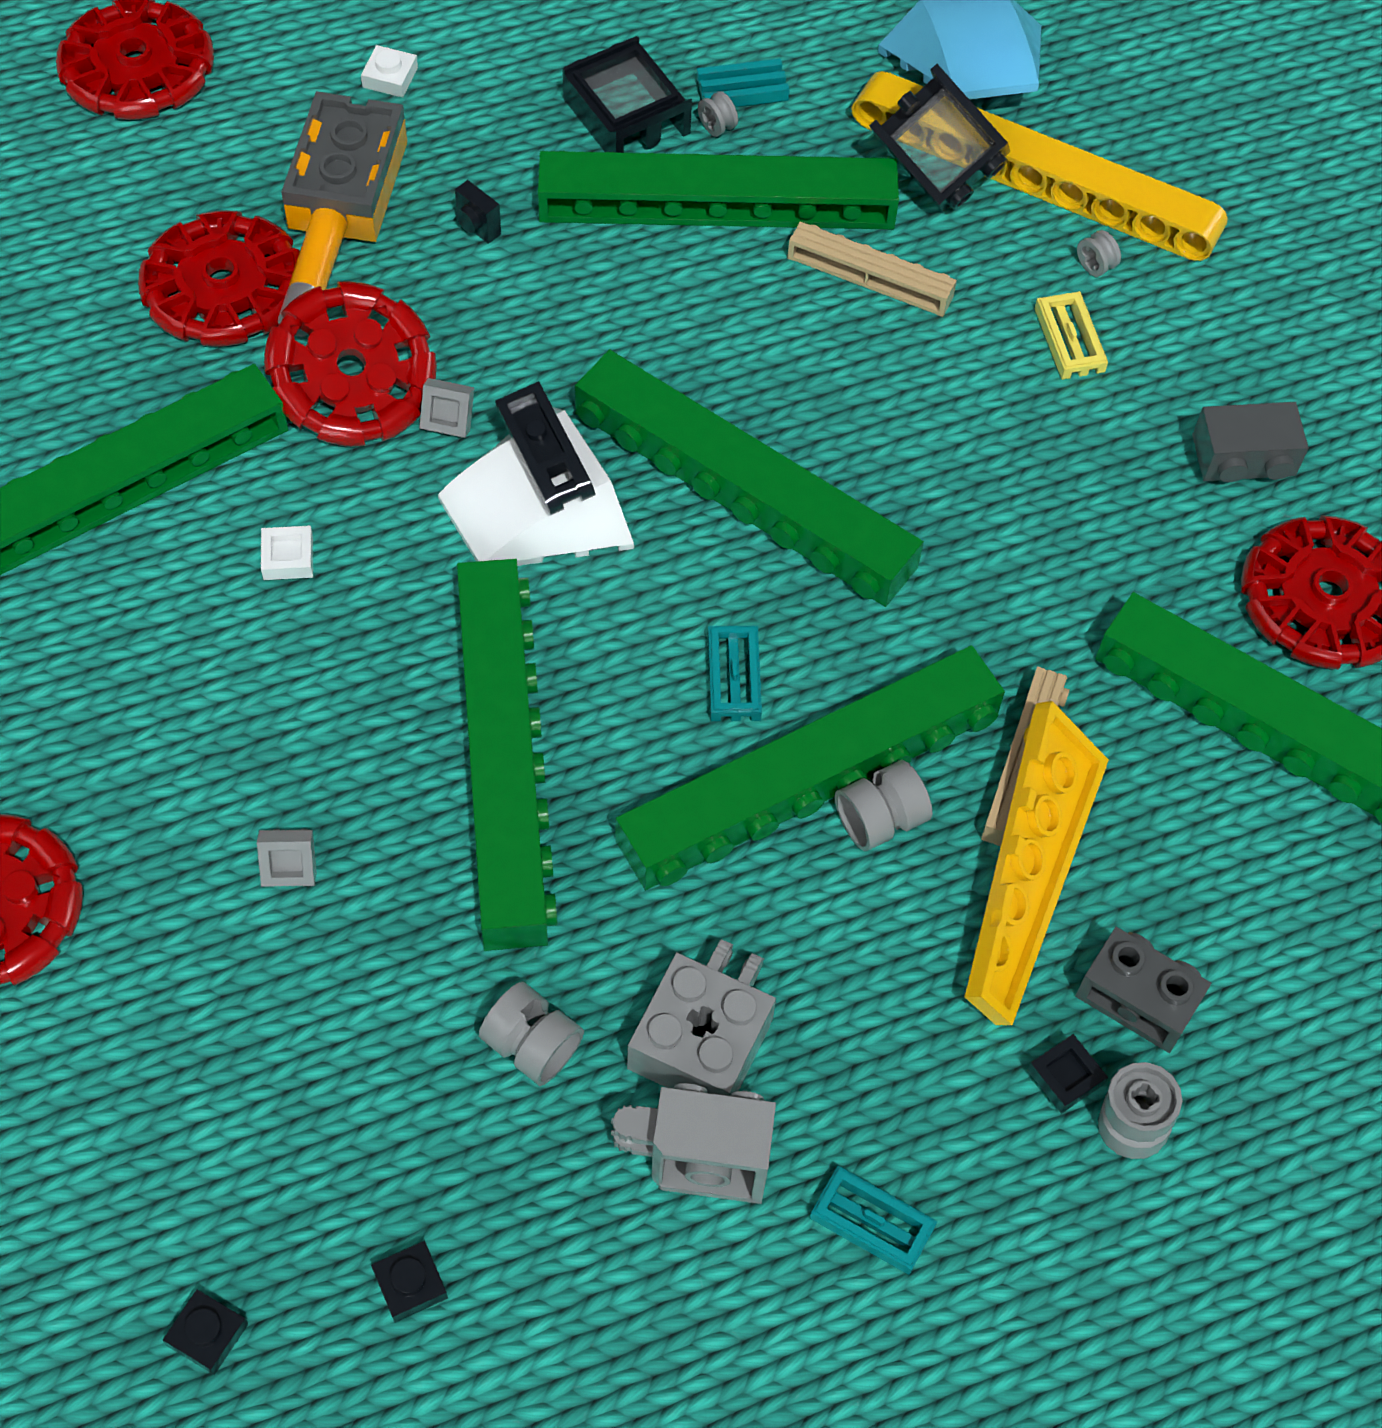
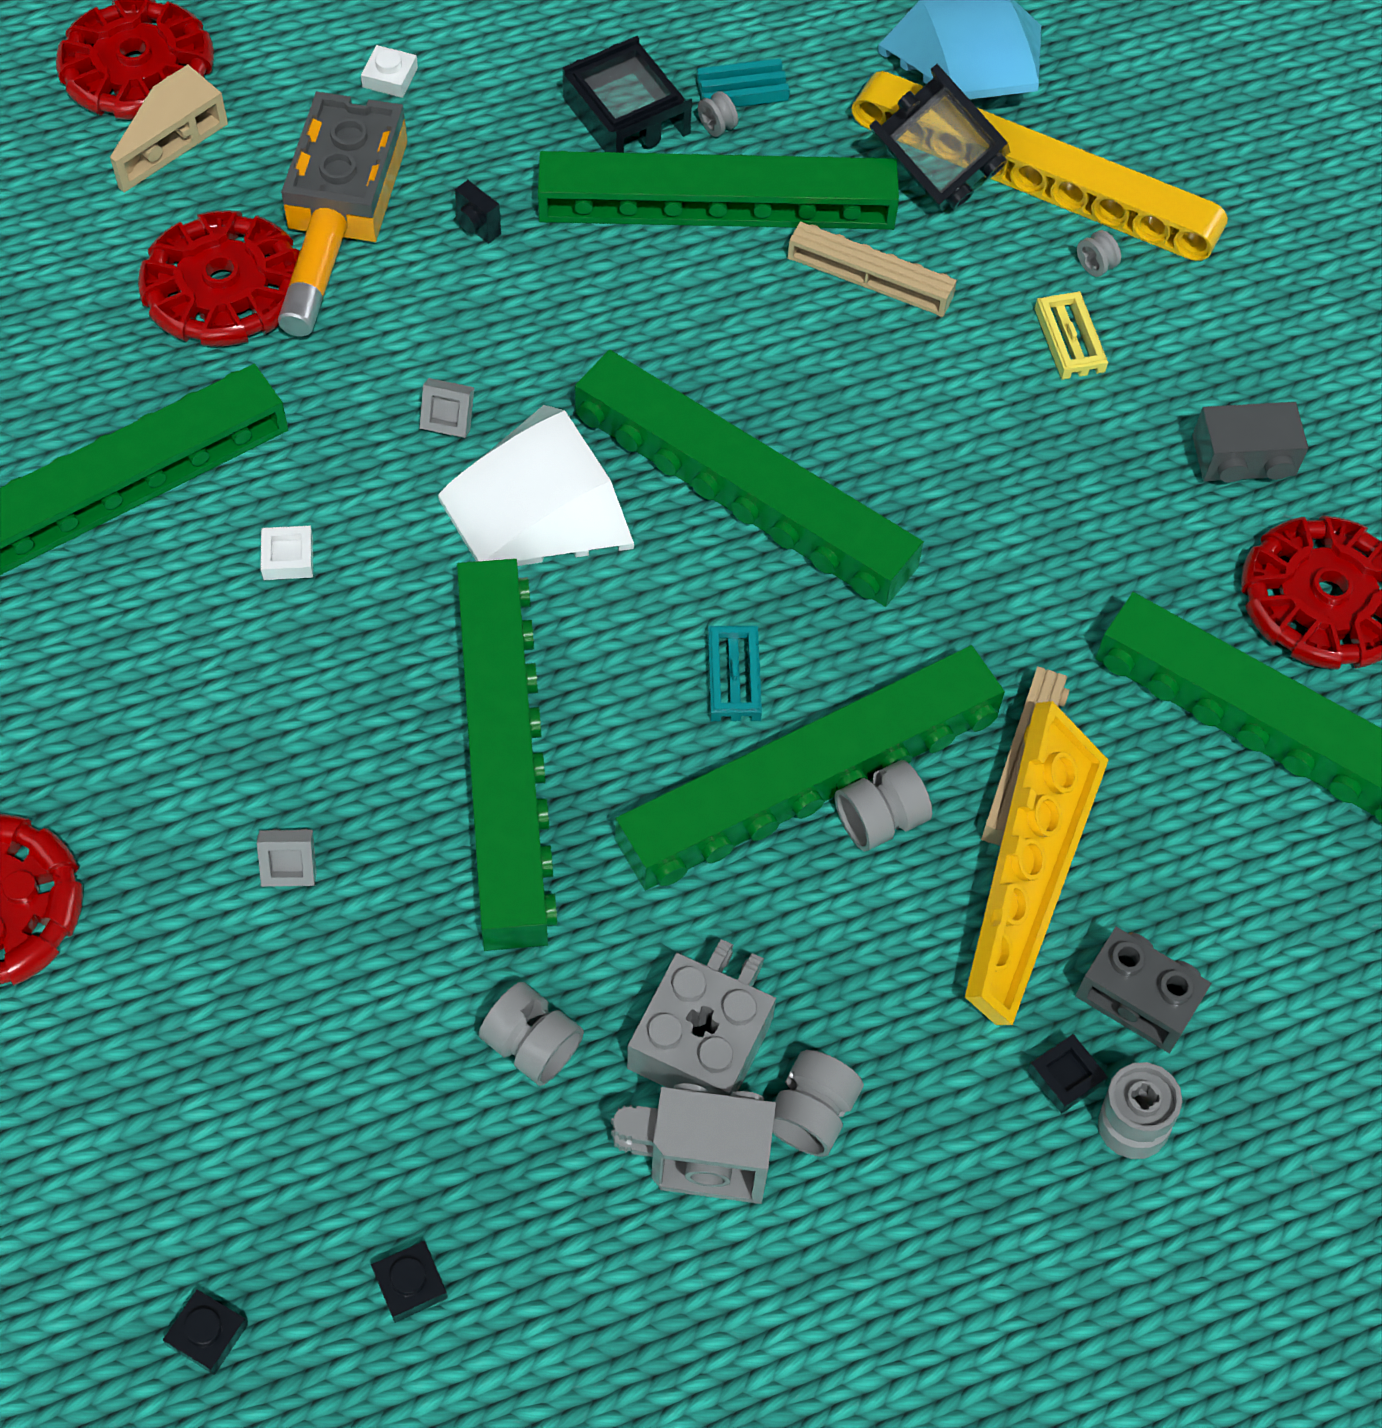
(168, 124): none -> tan slope
(353, 336): red plate -> none
(544, 446): black plate -> none
(817, 1098): none -> light grey wheel
(863, 1238): teal tile -> none

